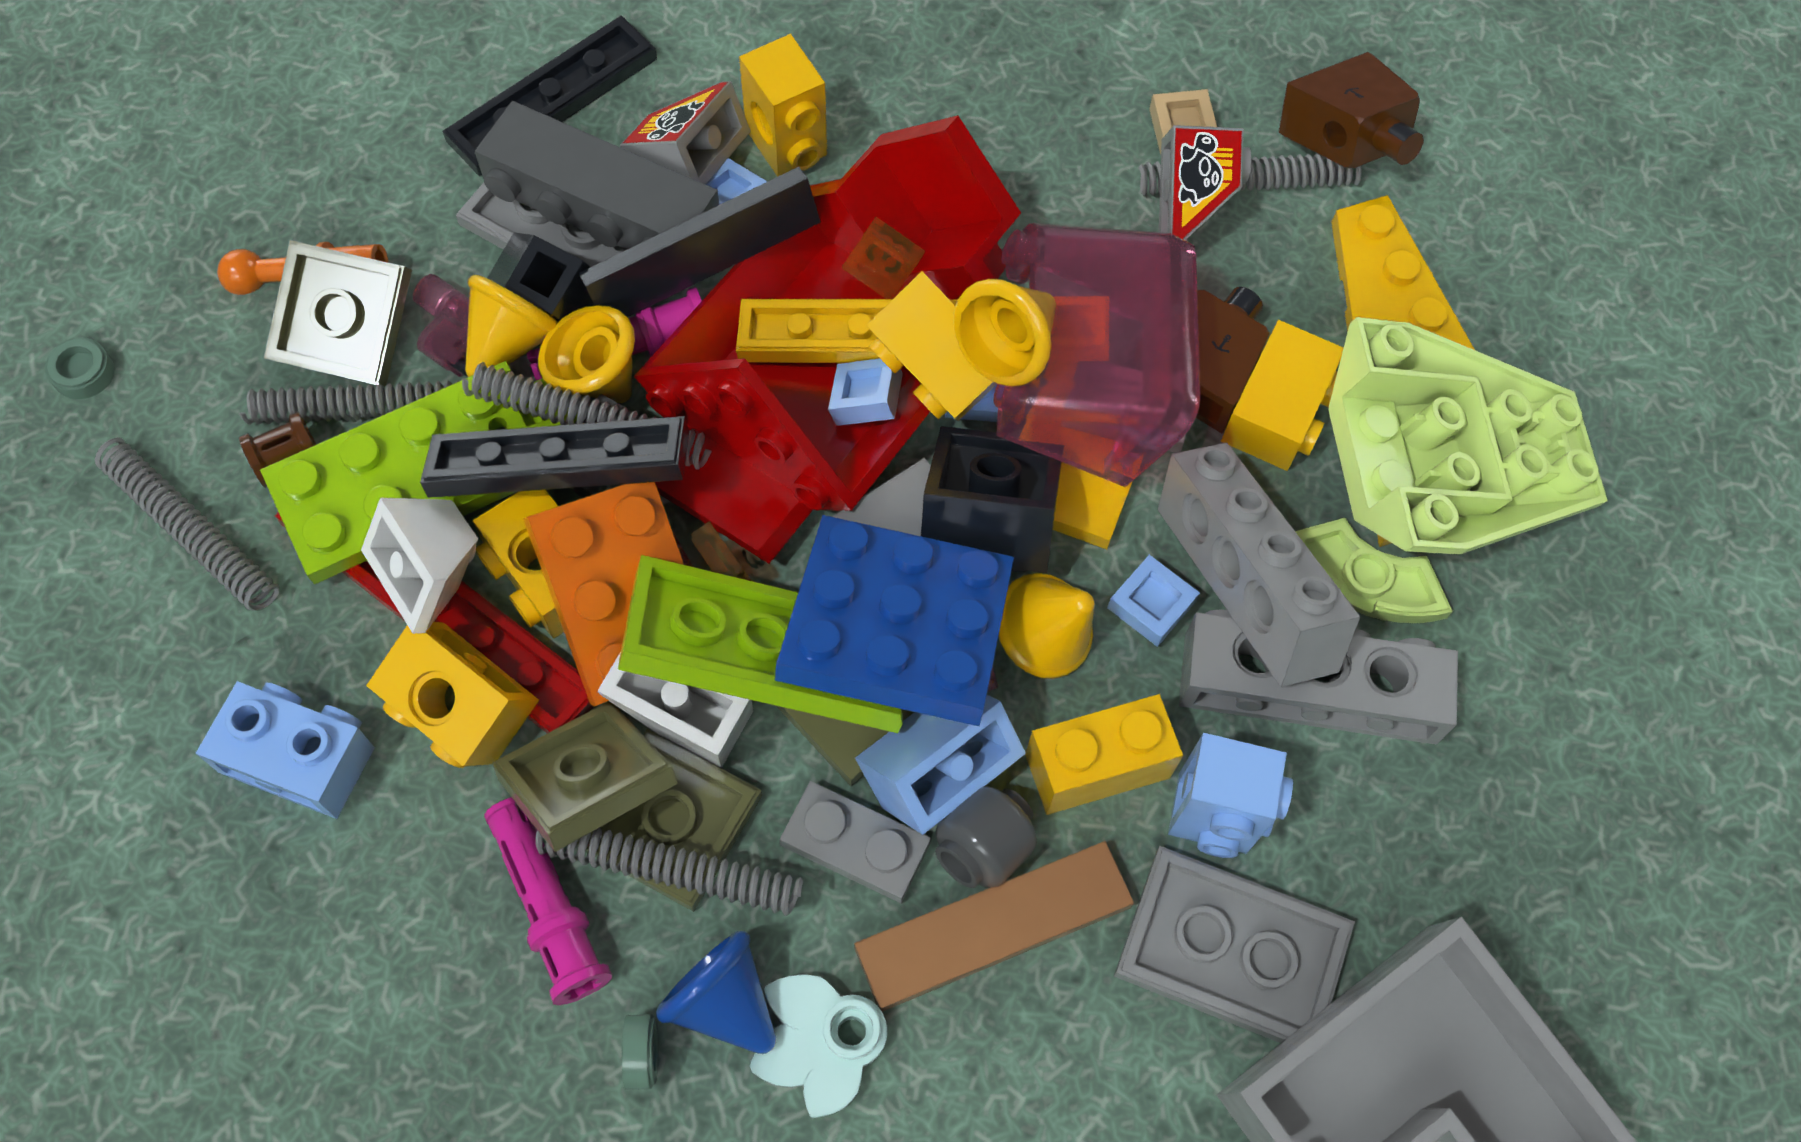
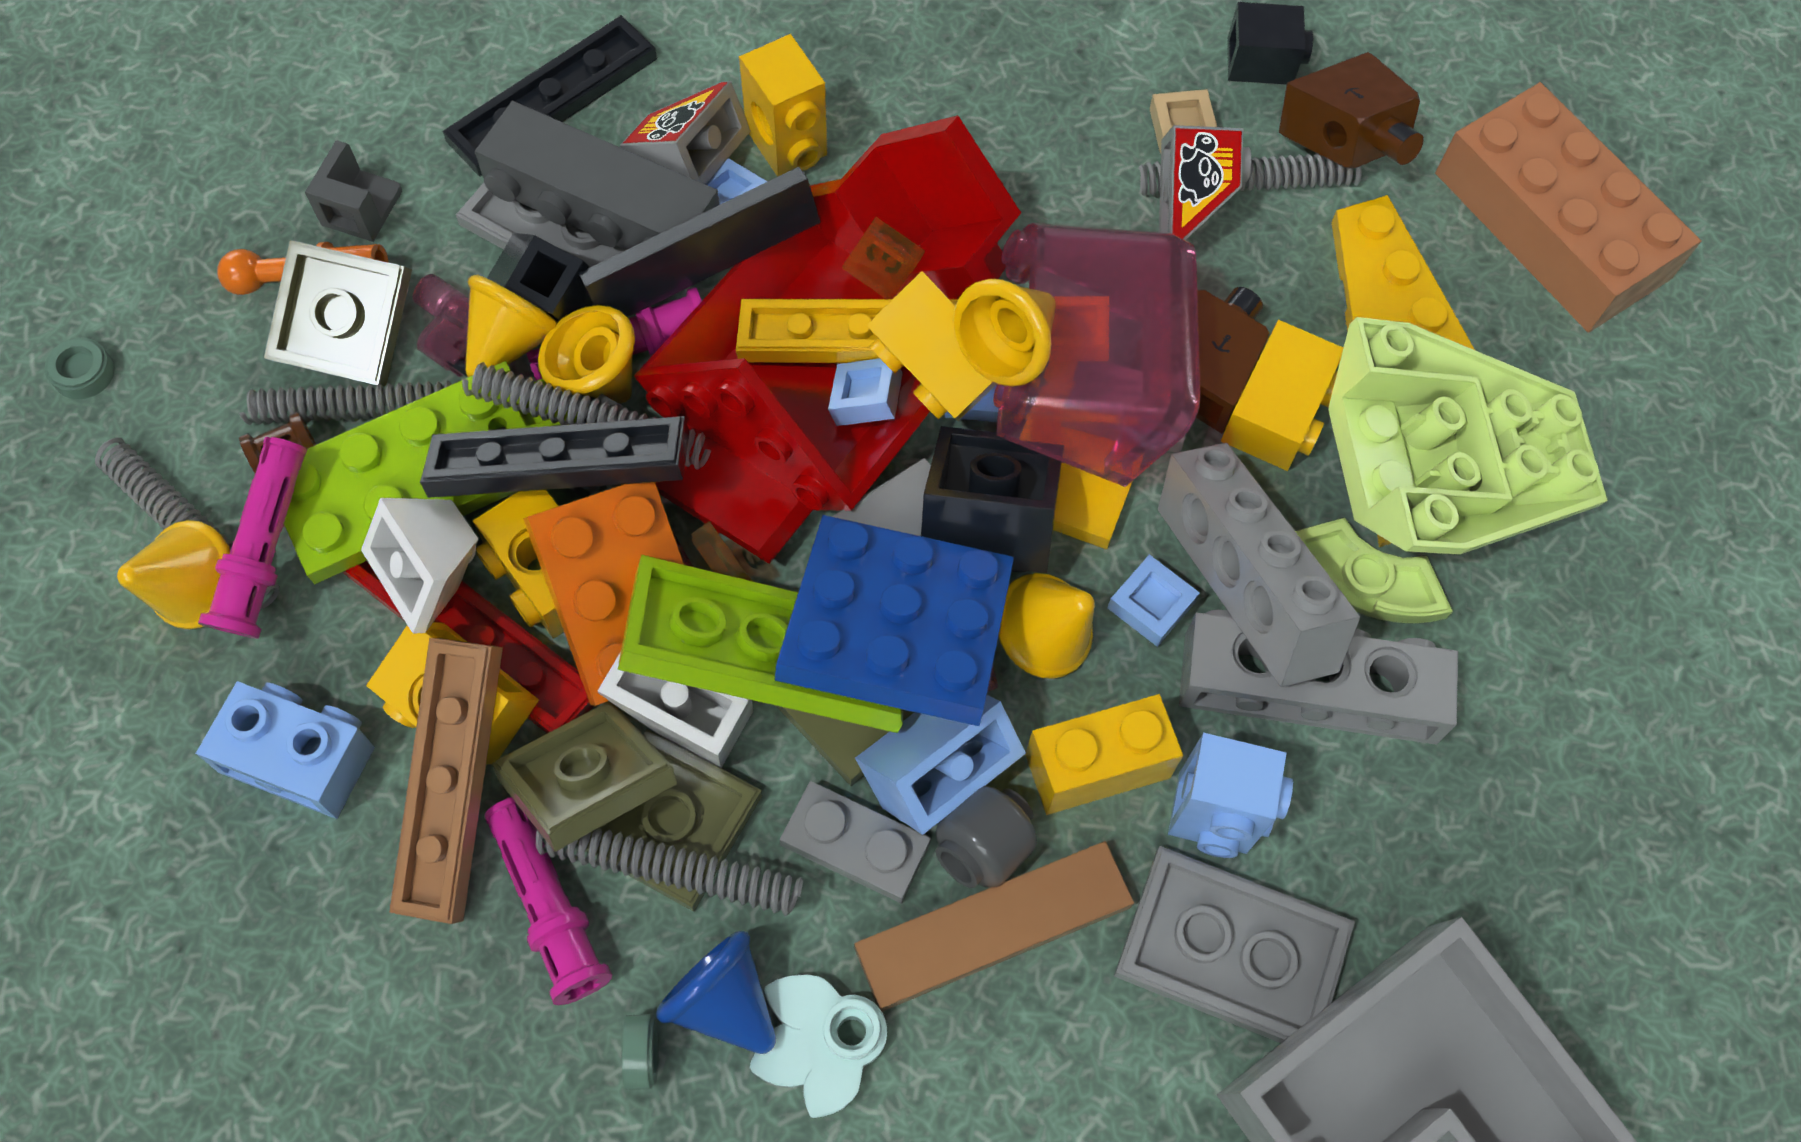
(177, 572): none -> yellow hat
(248, 567): none -> dark pink pin
(349, 197): none -> dark grey panel
(446, 780): none -> medium nougat tile
(1267, 43): none -> black brick
(1565, 206): none -> nougat brick

